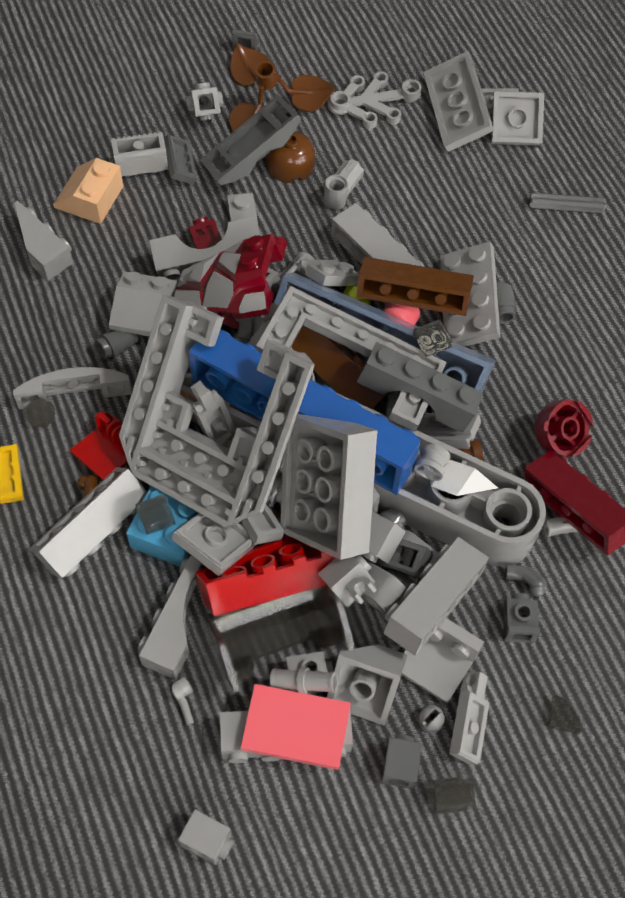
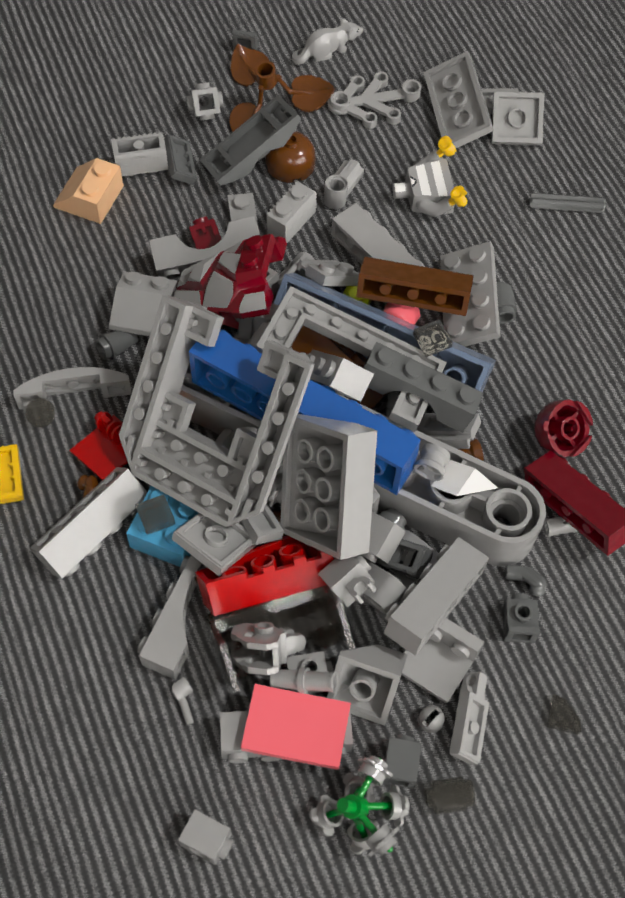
(45, 250): light grey slope -> none
(212, 414): light grey hinge -> none
(264, 647): none -> light grey hinge
(291, 211): none -> light grey brick
(325, 41): none -> light grey animal
(340, 375): none -> brick
(356, 806): none -> light grey plant
(430, 183): none -> torso

